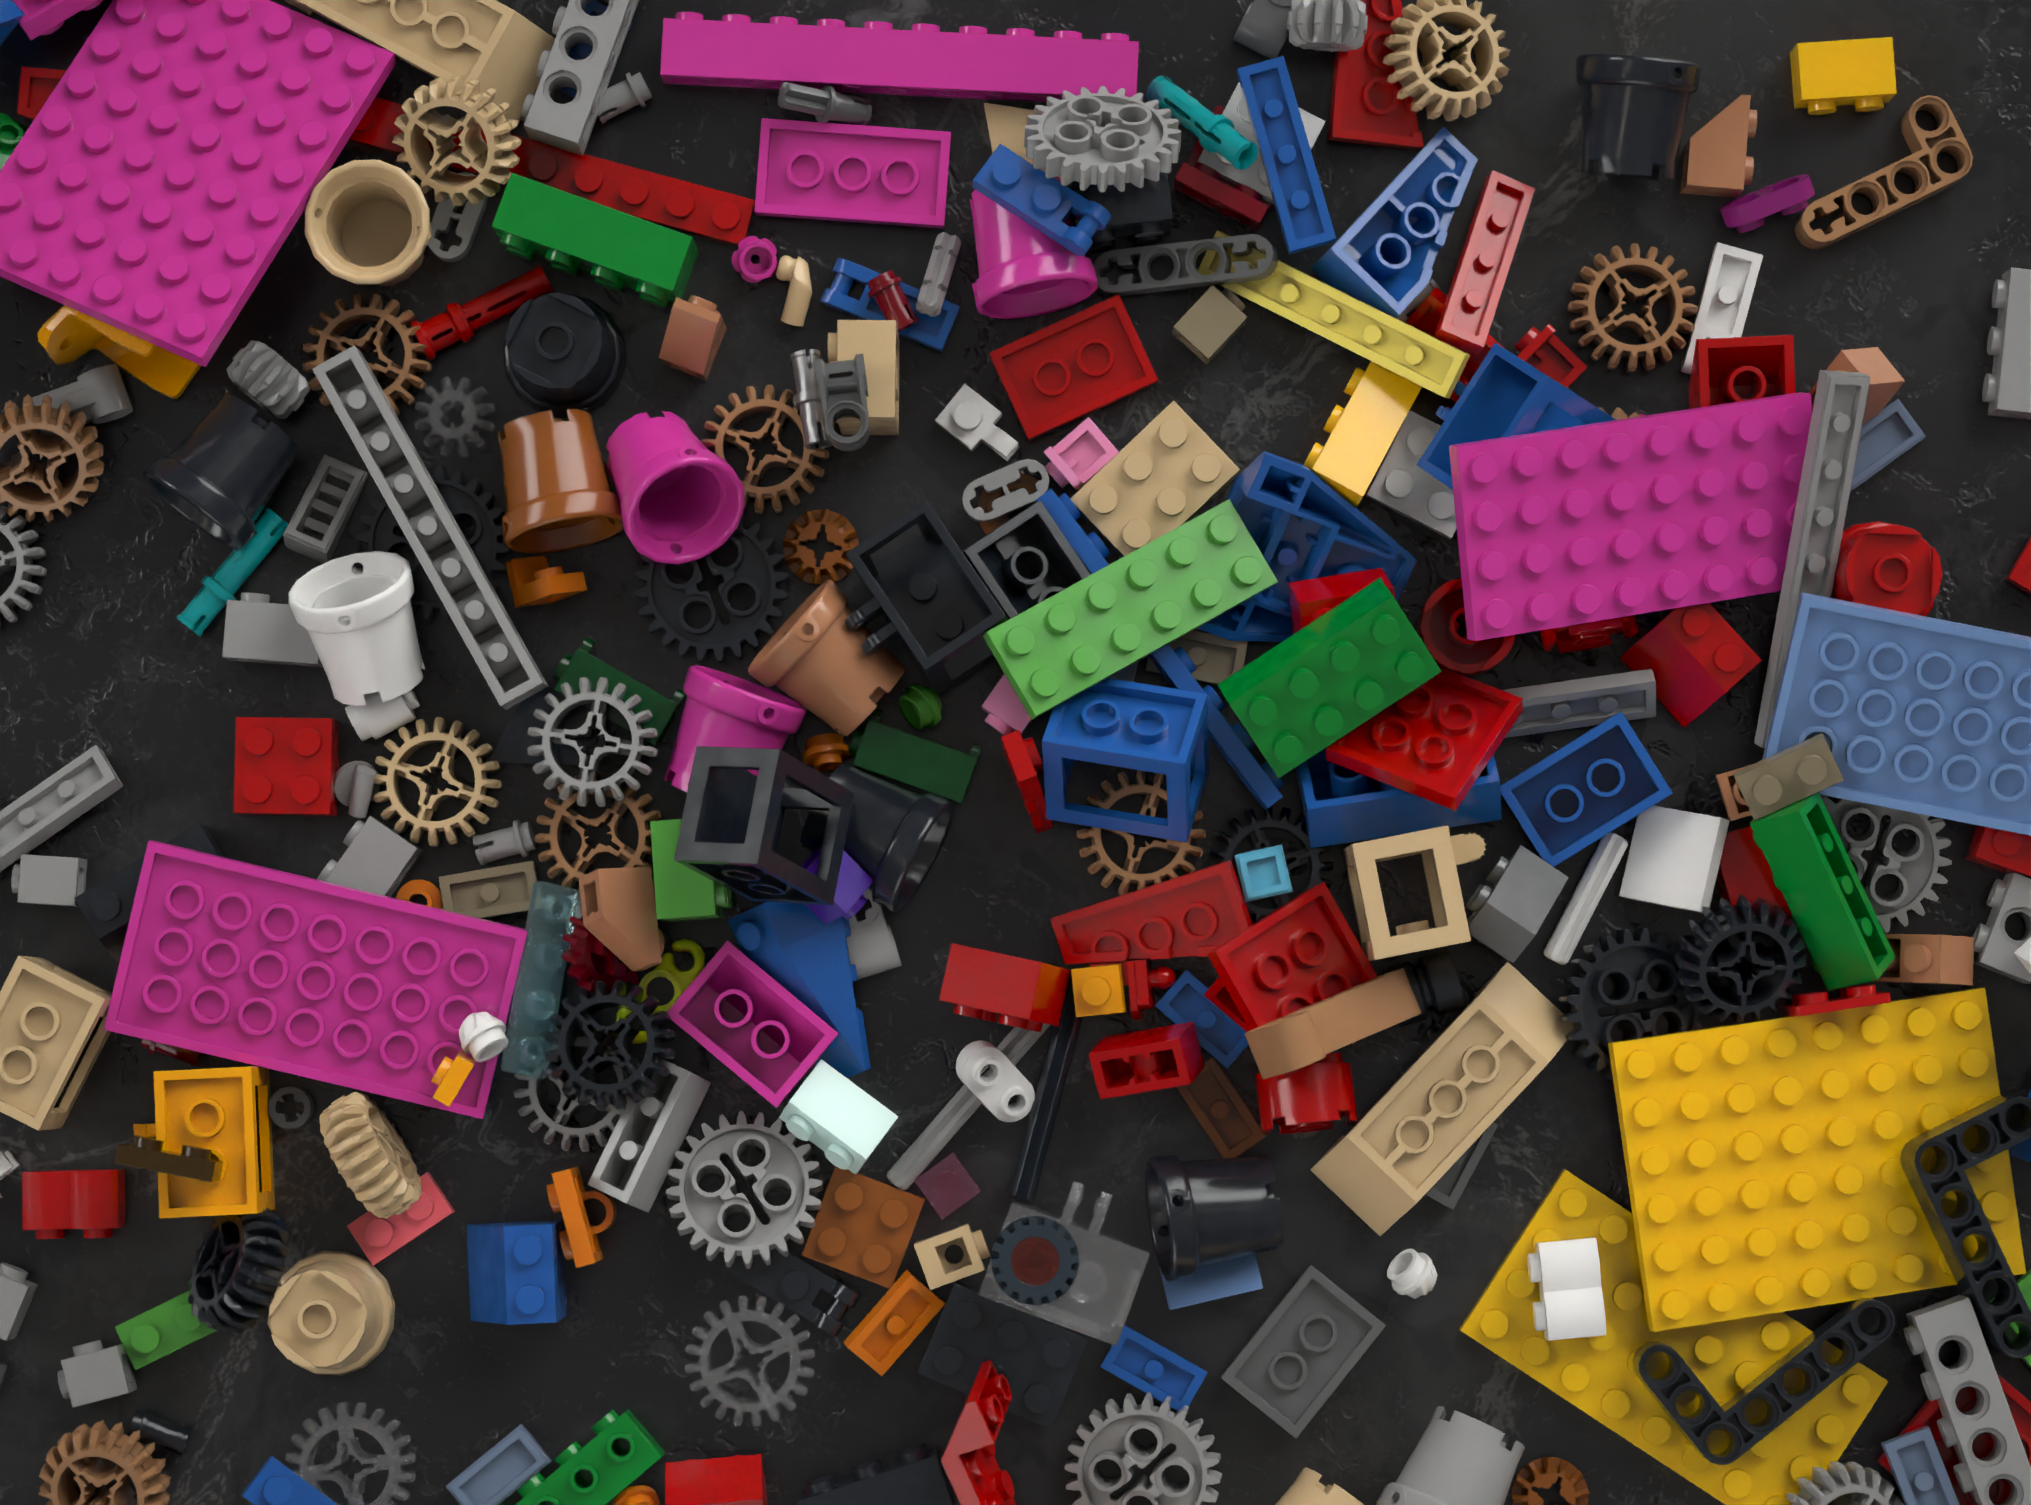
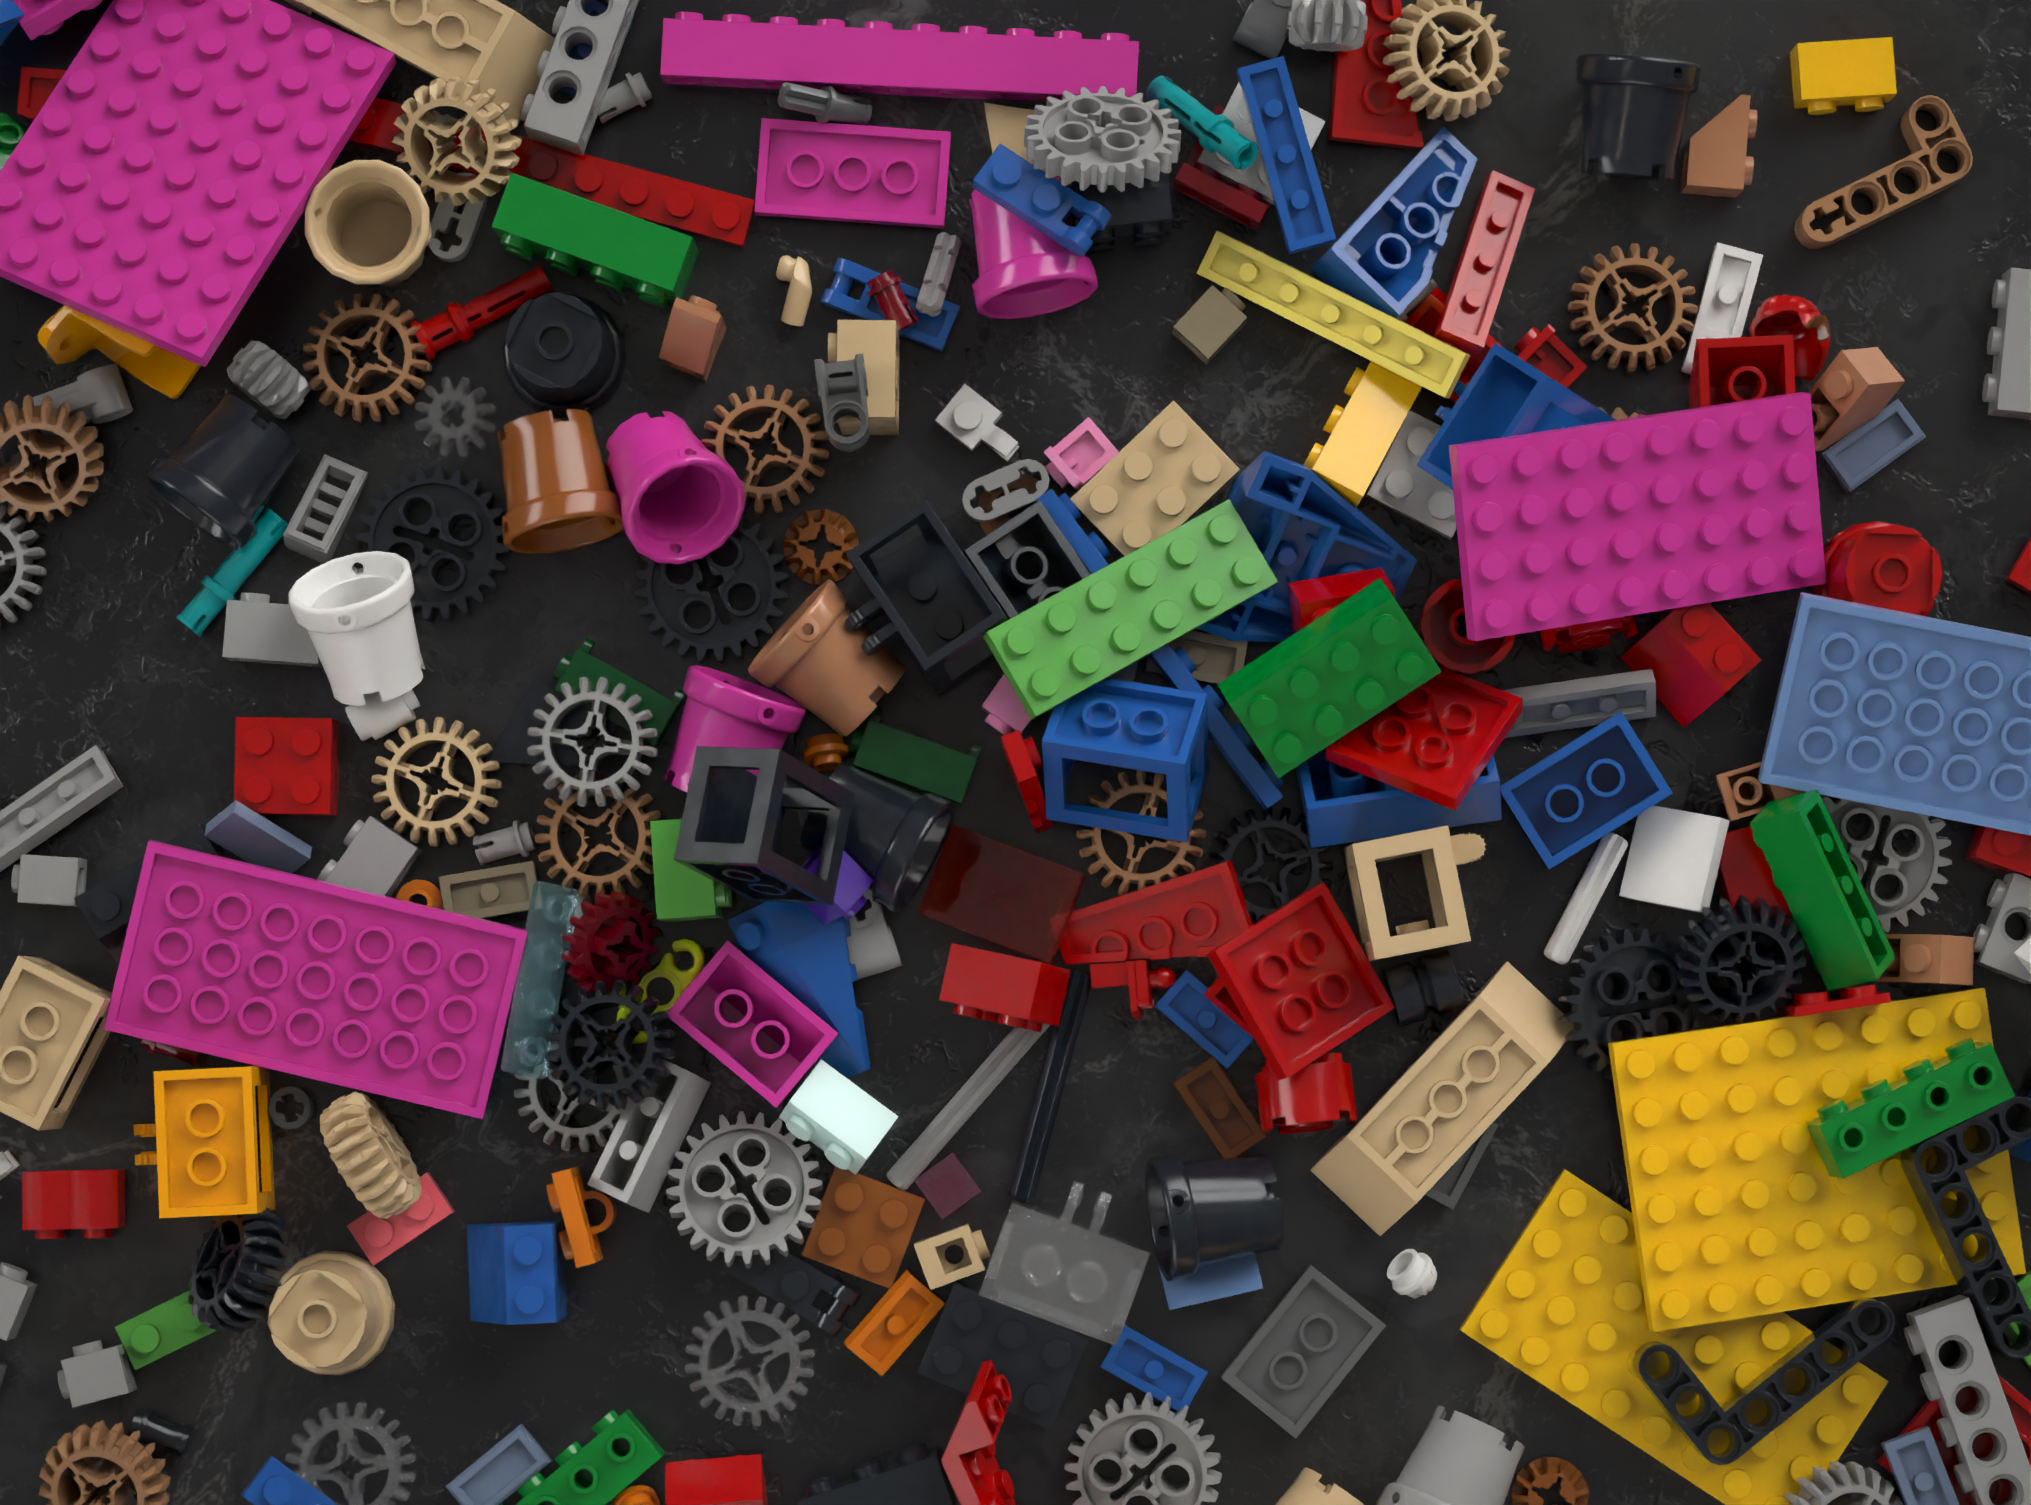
(148, 1154): dark brown plate -> none
(257, 839): none -> sand blue tile
(356, 787): light grey plate -> none
(430, 527): light grey brick -> none
(451, 1077): light orange plate -> none
(483, 1036): white plate -> none
(537, 584): orange bracket -> none
(622, 914): nougat slope -> none
(764, 267): dark pink plate -> none
(808, 399): flat silver pin -> none
(920, 706): bright green plate -> none
(997, 1084): white plate -> none
(1002, 894): none -> clear red tile
(1030, 1244): black wheel -> none
(1073, 367): red plate -> none
(1098, 990): light orange plate -> none
(1147, 1060): red brick -> none
(1184, 259): dark grey beam -> none
(1263, 873): medium azure tile -> none
(1332, 1024): medium nougat beam -> none
(1514, 903): dark grey brick -> none
(1569, 1289): white brick -> none
(1785, 196): magenta plate -> none
(1788, 776): dark tan plate -> none
(1801, 319): none -> red hair
(1818, 514): light grey tile -> none
(1910, 1108): none -> green brick

